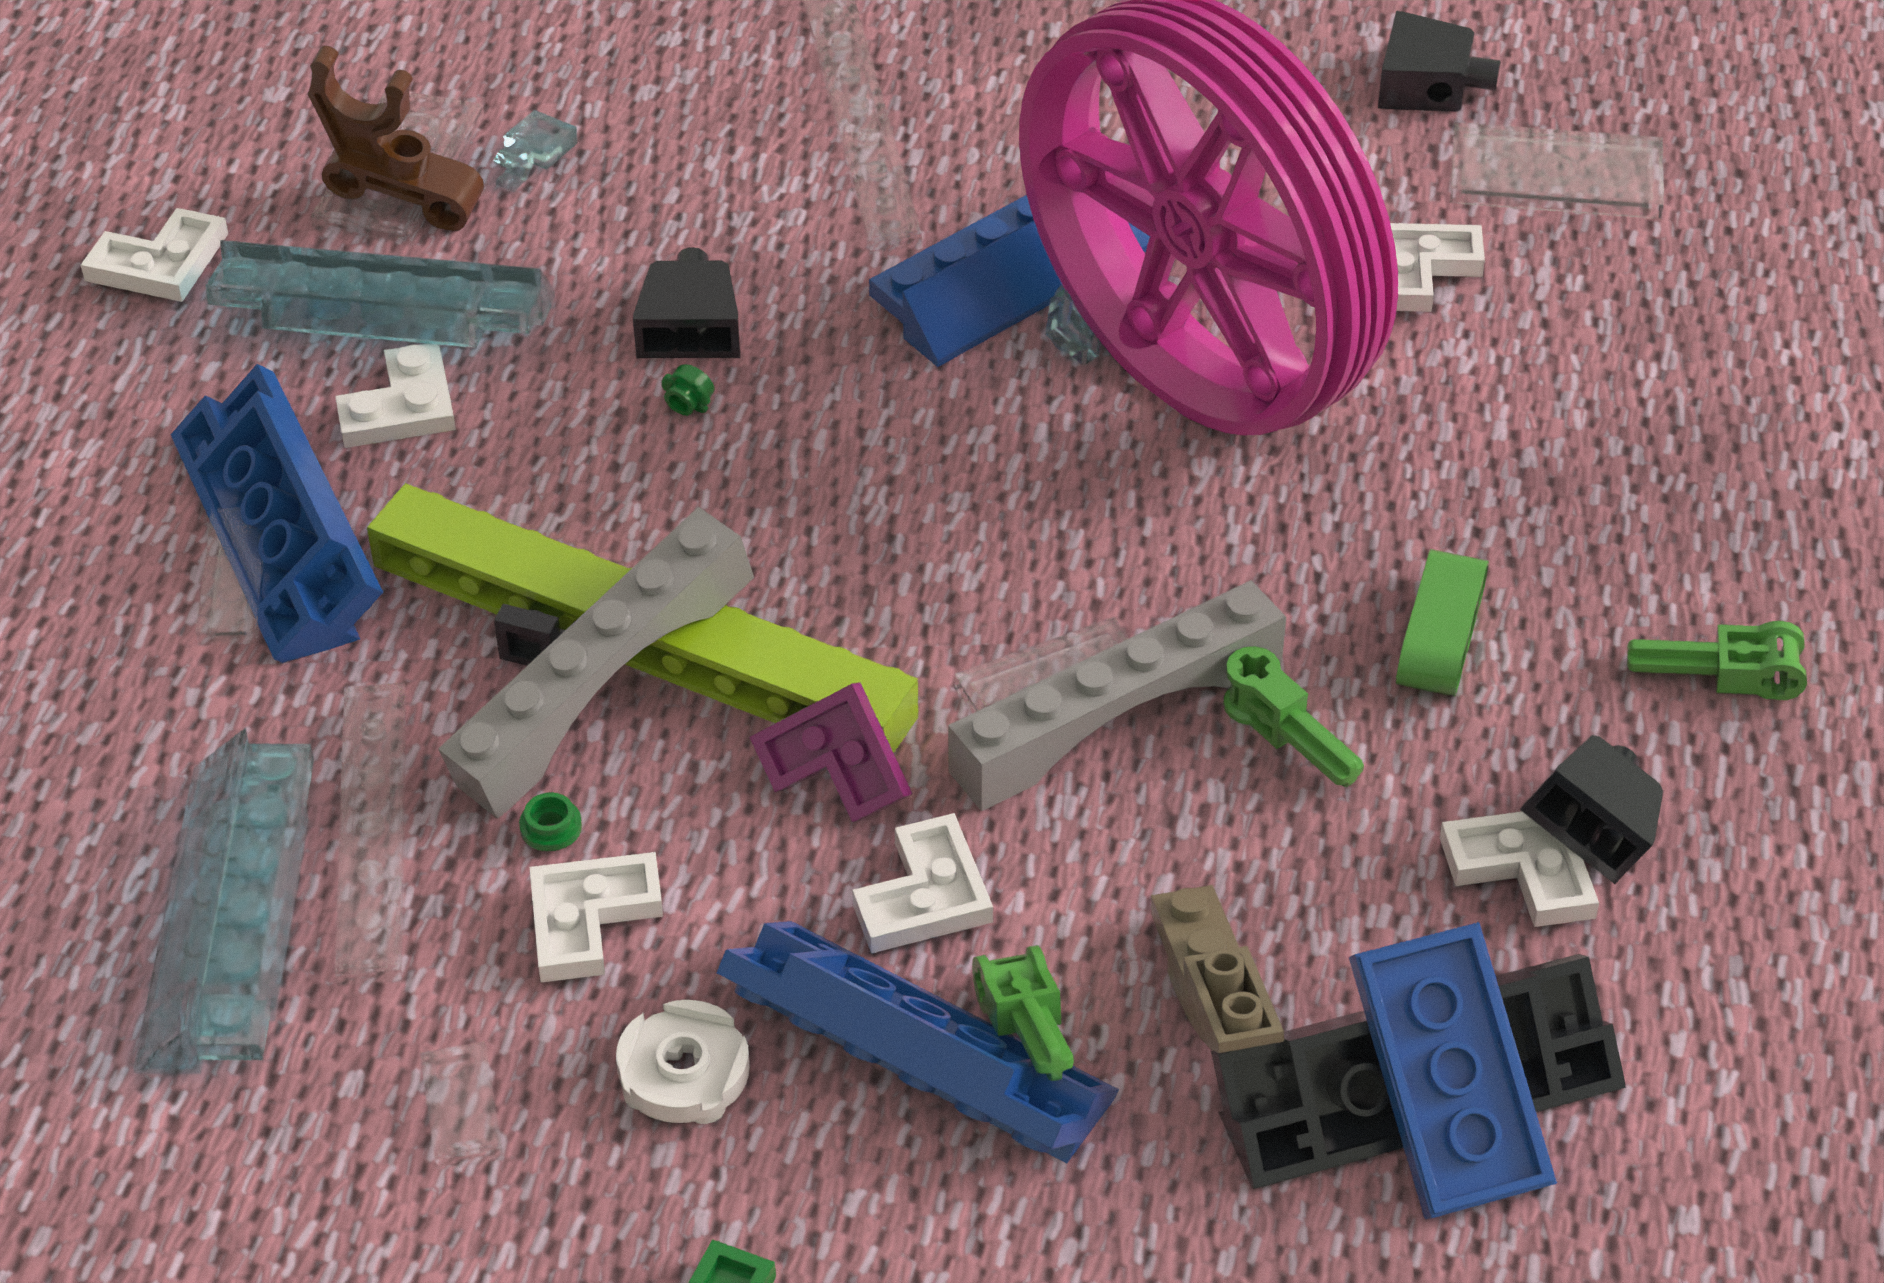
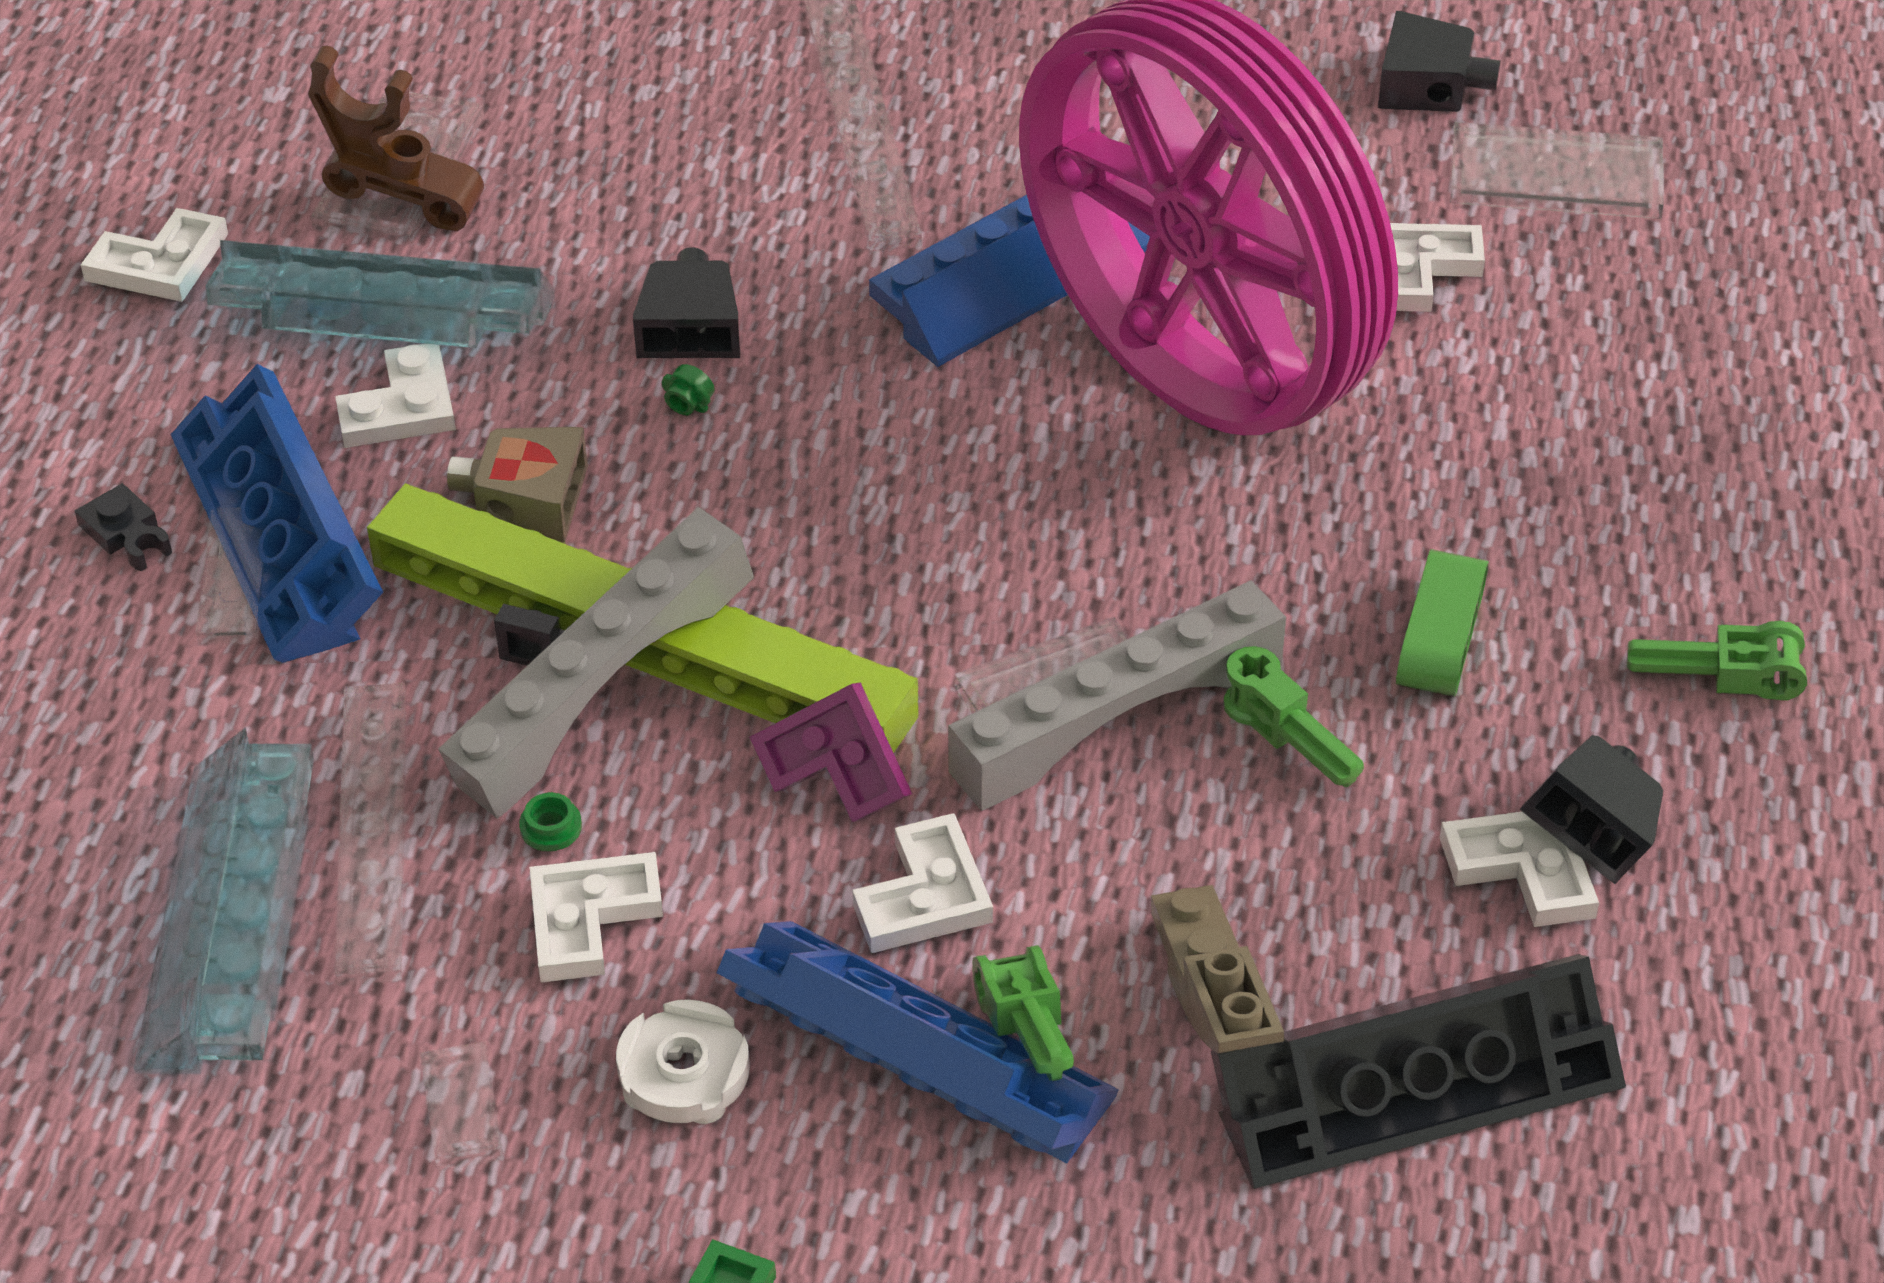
(121, 521): none -> black plate
(526, 477): none -> dark tan torso
(533, 141): clear light blue plate -> none
(1069, 330): clear light blue plate -> none
(1452, 1070): blue tile -> none

